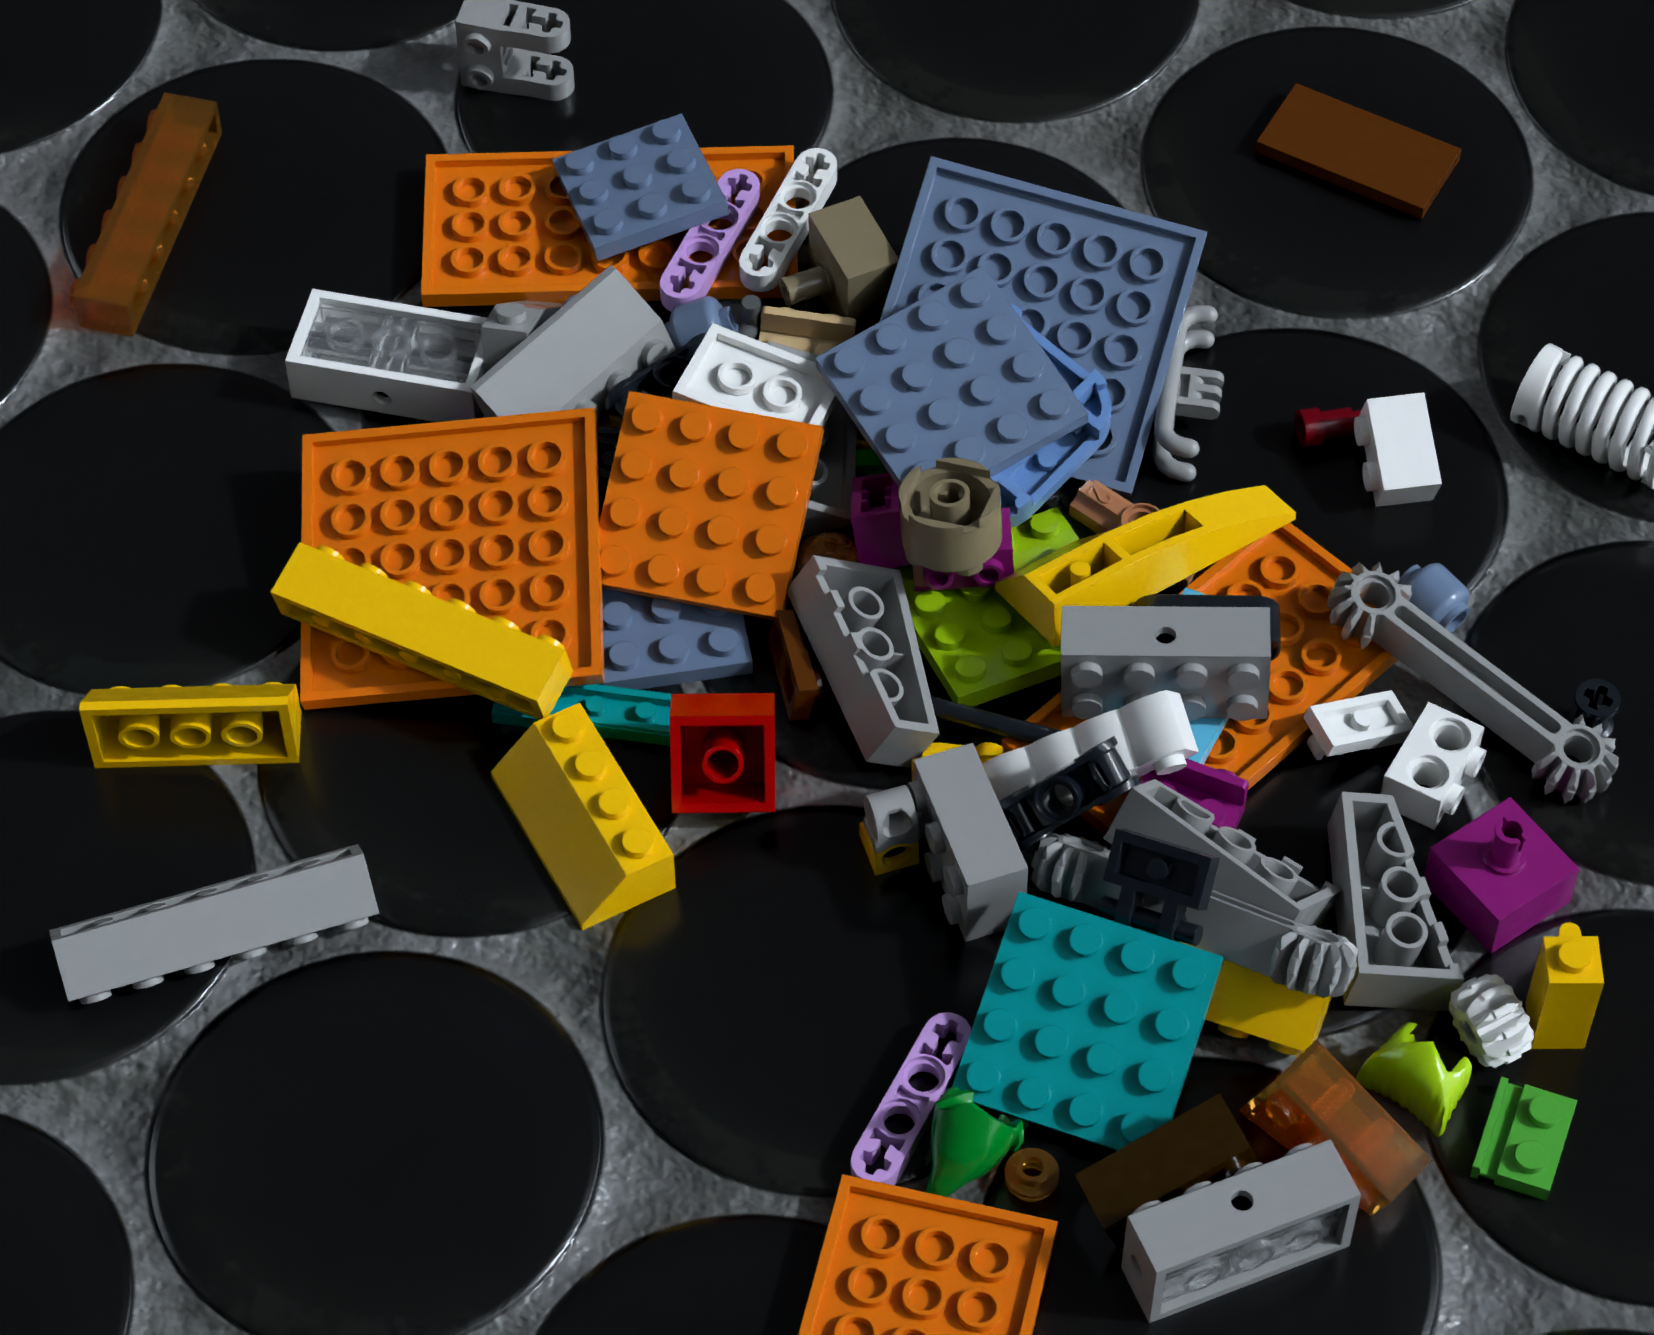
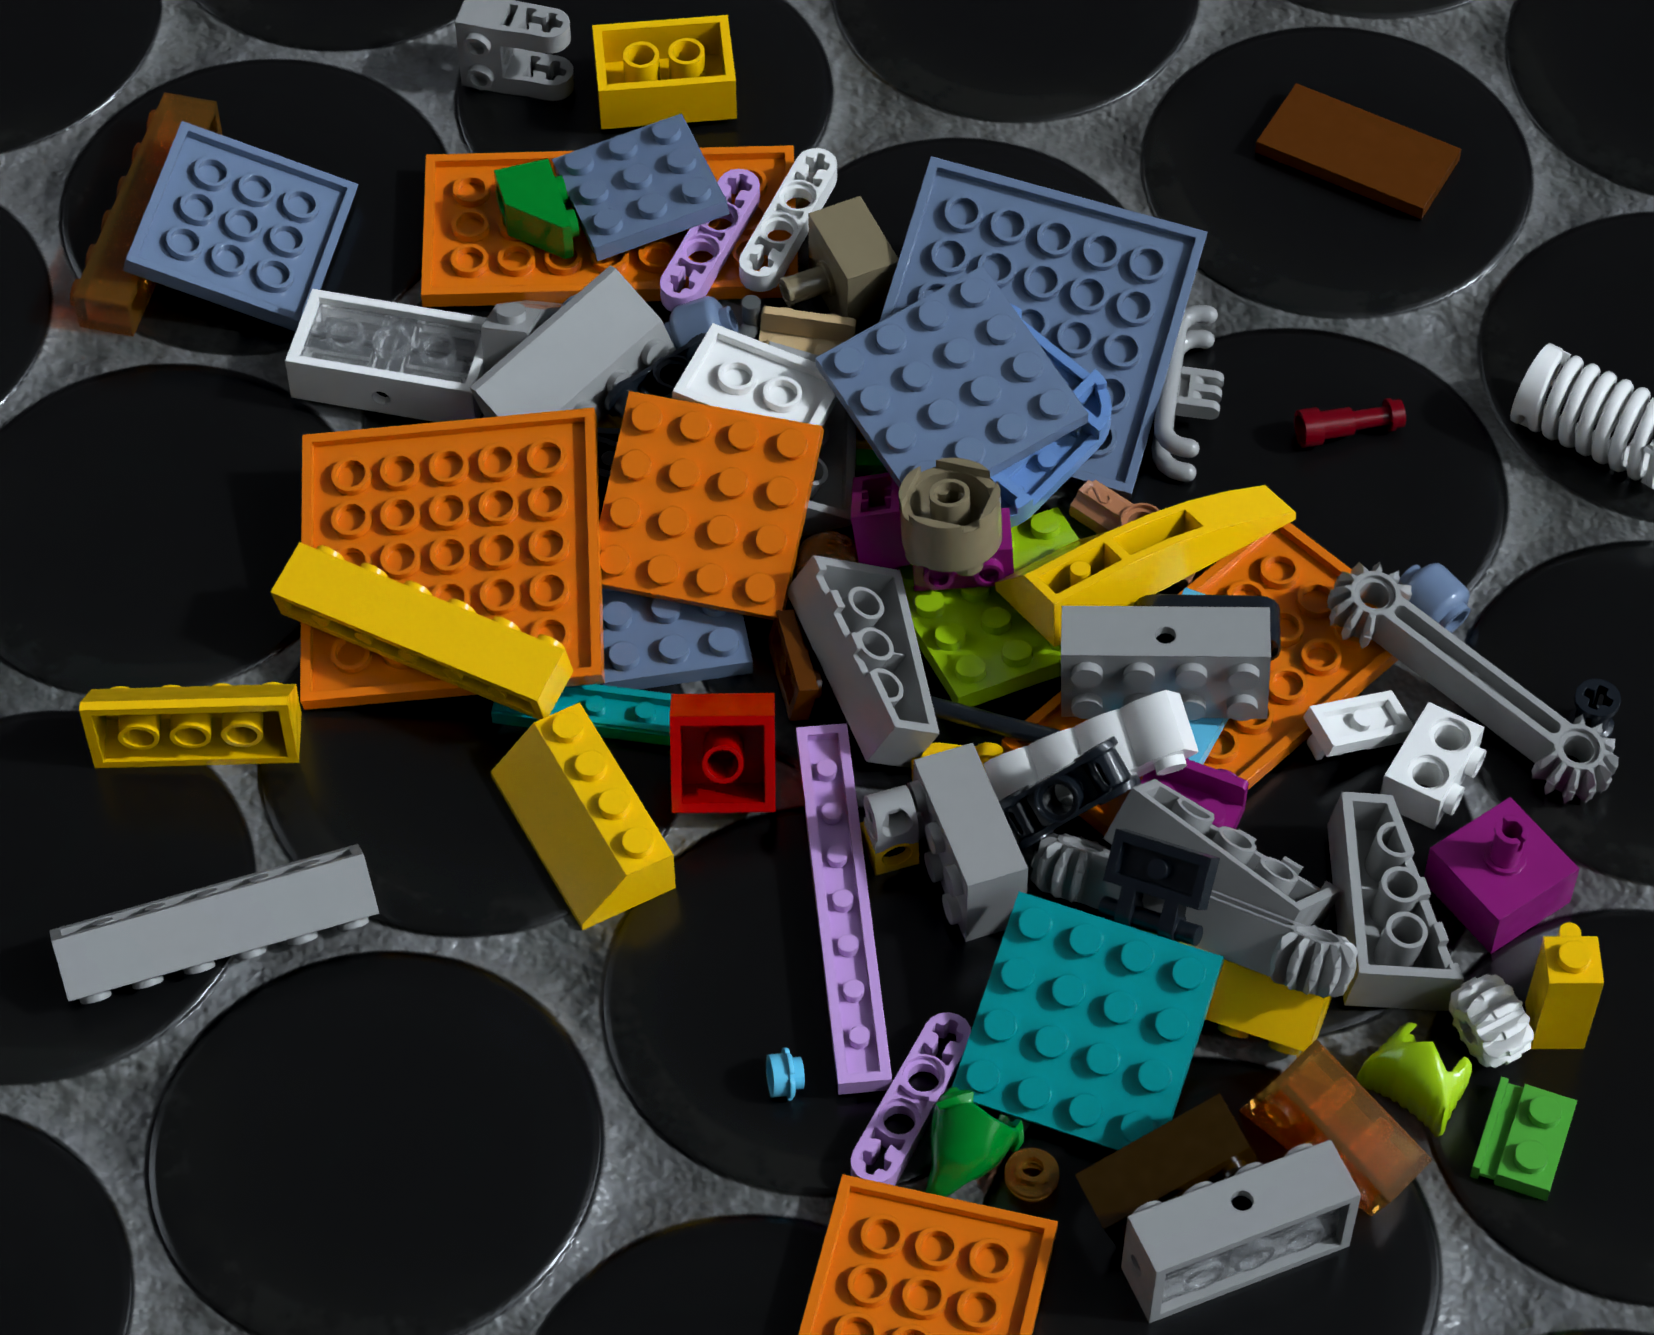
(240, 226): none -> sand blue plate
(535, 208): none -> green slope
(664, 70): none -> yellow brick
(784, 1074): none -> medium azure plate
(843, 910): none -> lavender plate
(1398, 449): white brick -> none

